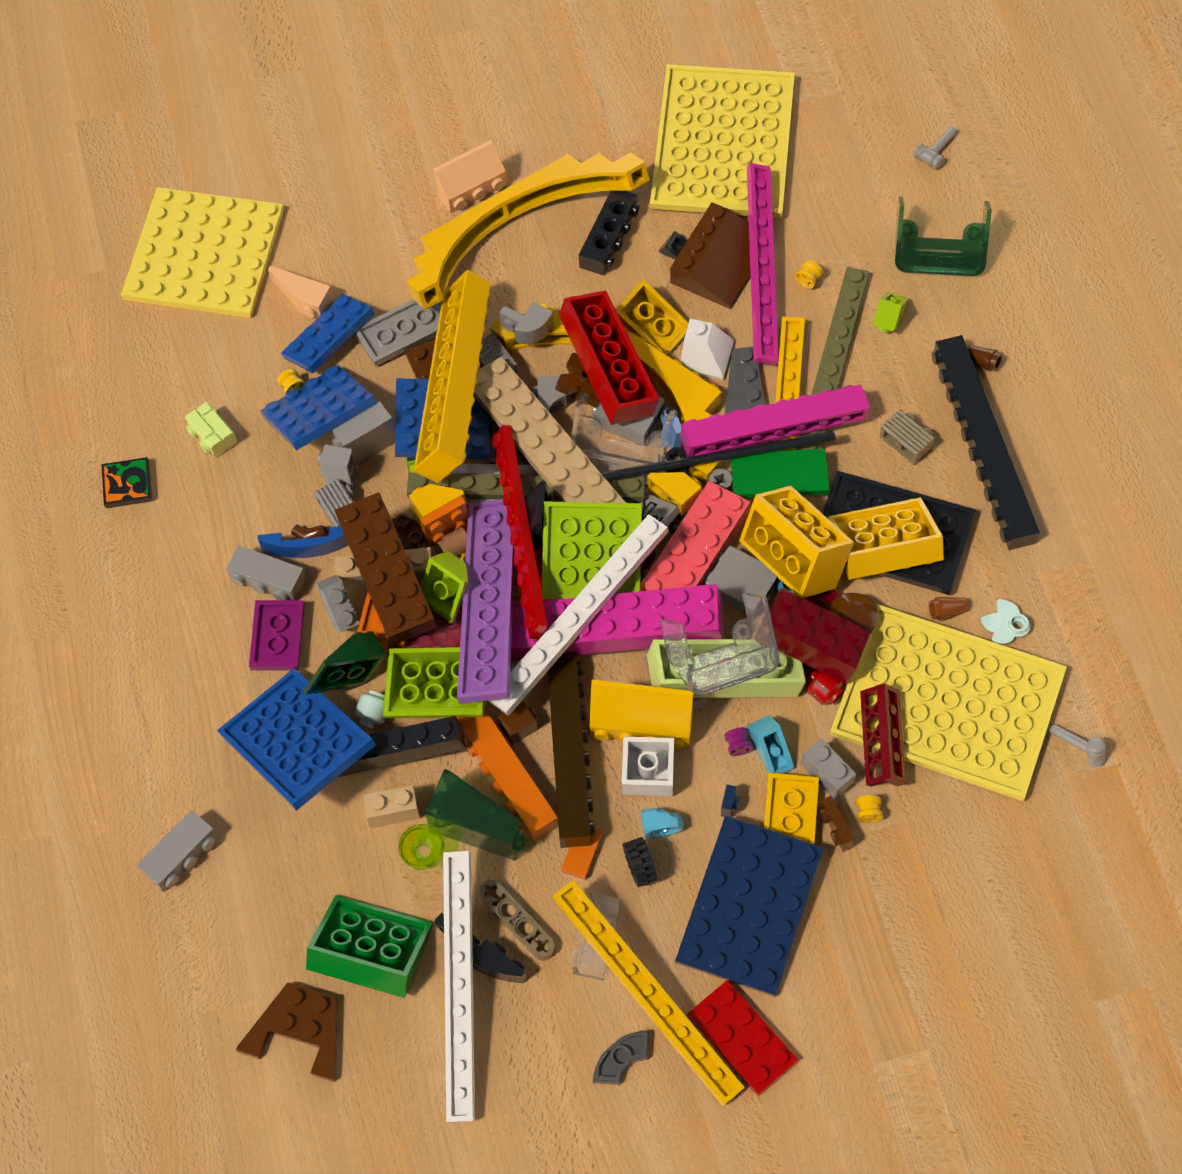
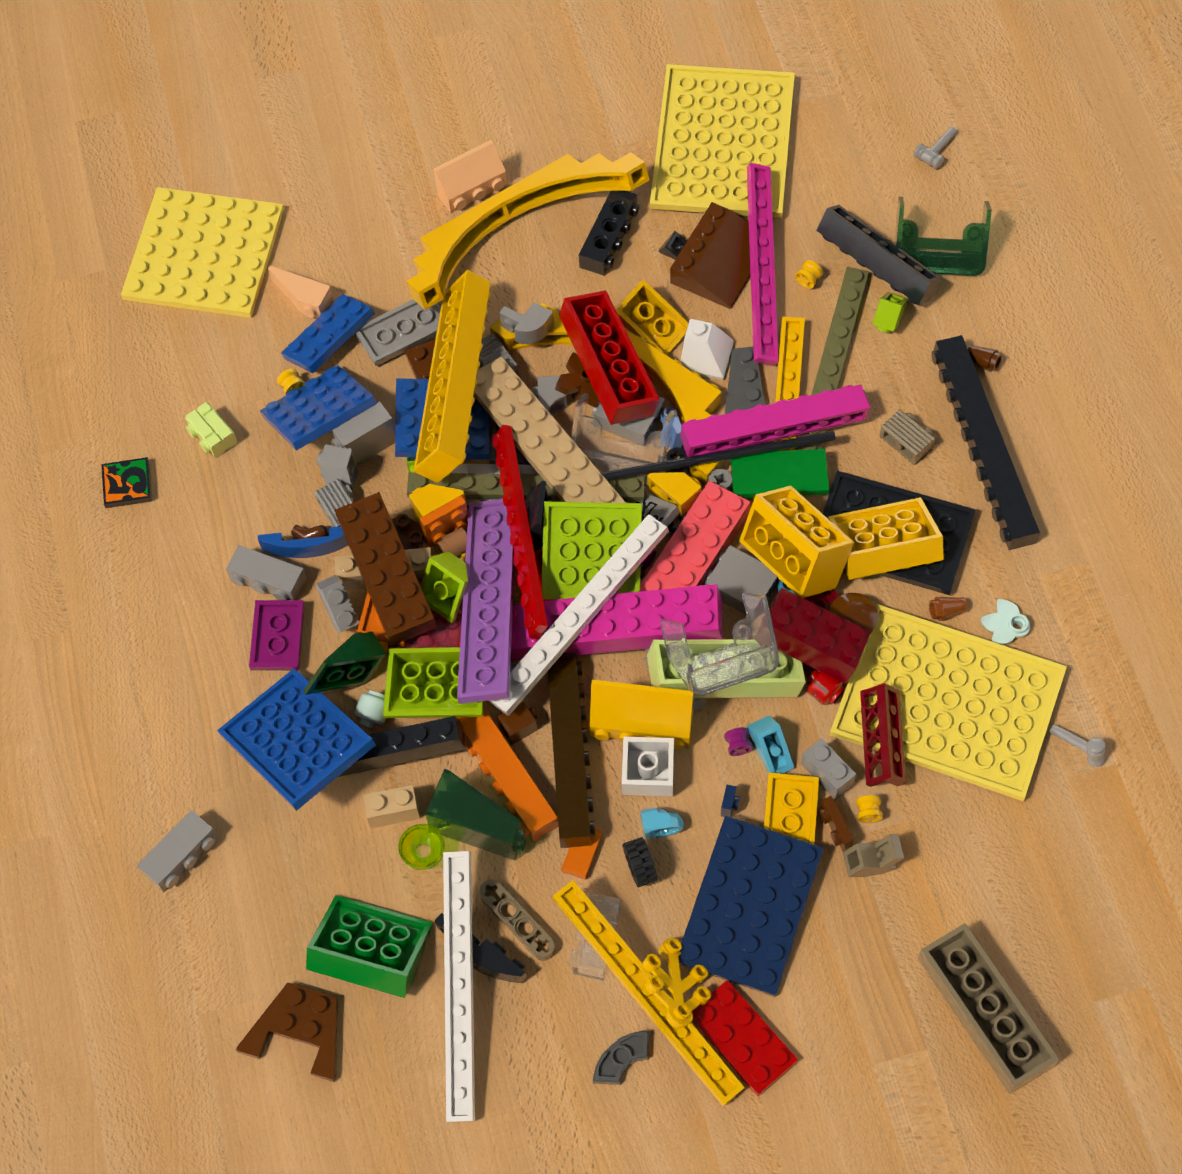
(678, 1013): none -> yellow plant
(875, 858): none -> dark tan brick
(878, 255): none -> black brick
(987, 1008): none -> dark tan brick

